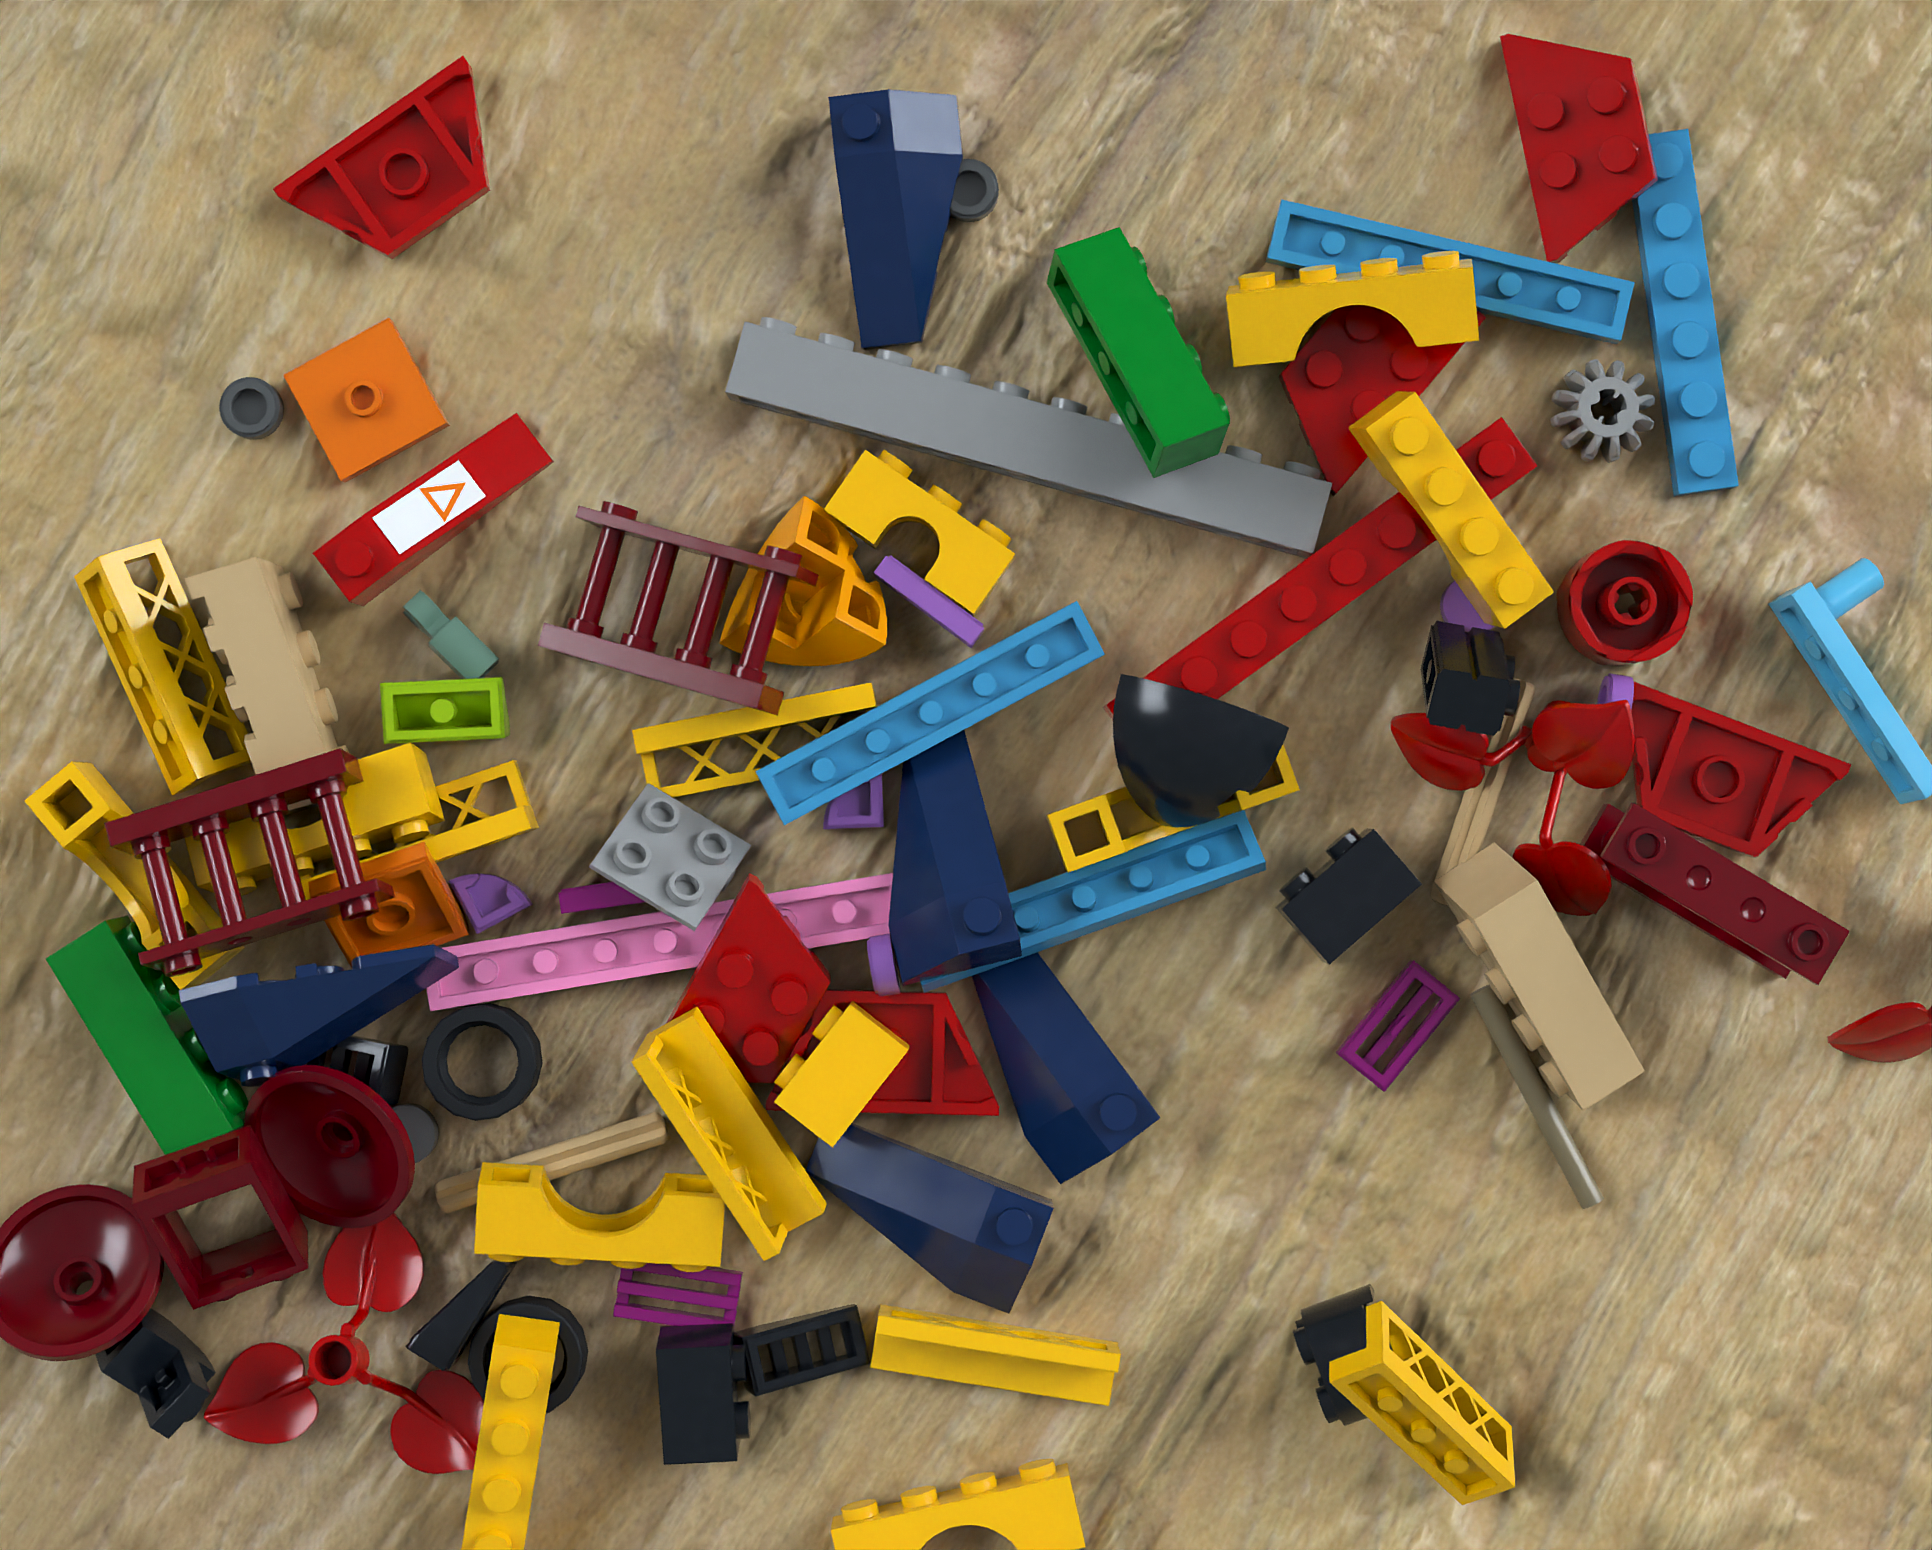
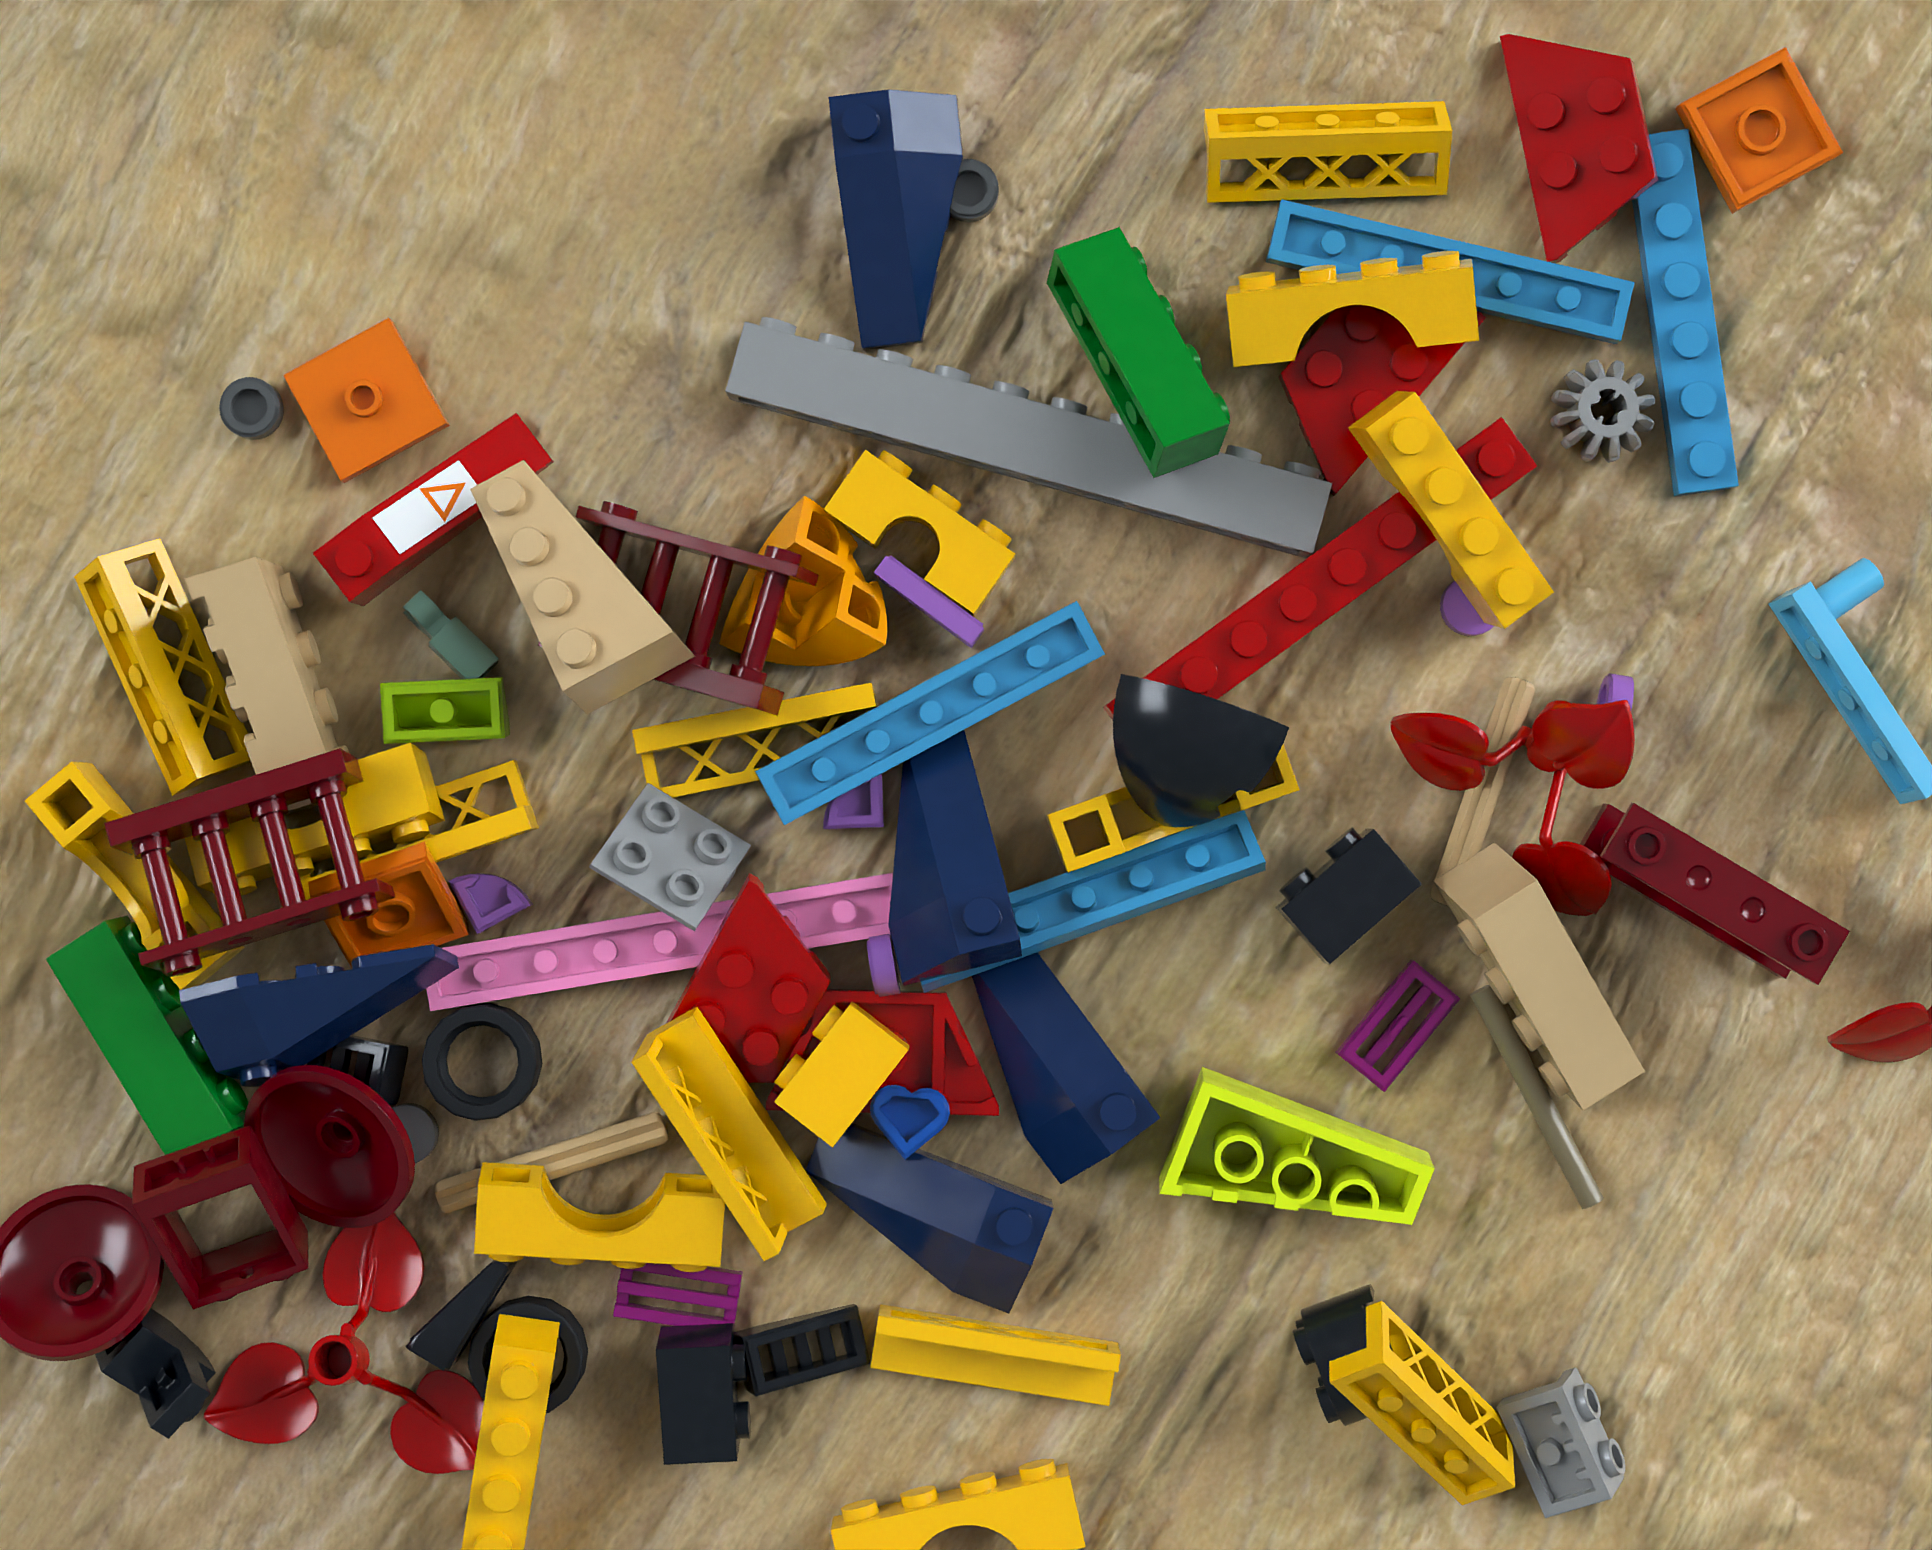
(400, 168): red wing -> none
(581, 605): none -> tan wedge
(595, 897): magenta tile -> none
(909, 1117): none -> blue tile
(1284, 1154): none -> neon yellow wedge
(1332, 132): none -> yellow fence
(1468, 679): black brick -> none
(1563, 1444): none -> light grey bracket
(1655, 619): red brick -> none
(1721, 774): red wing -> none
(1759, 130): none -> orange plate

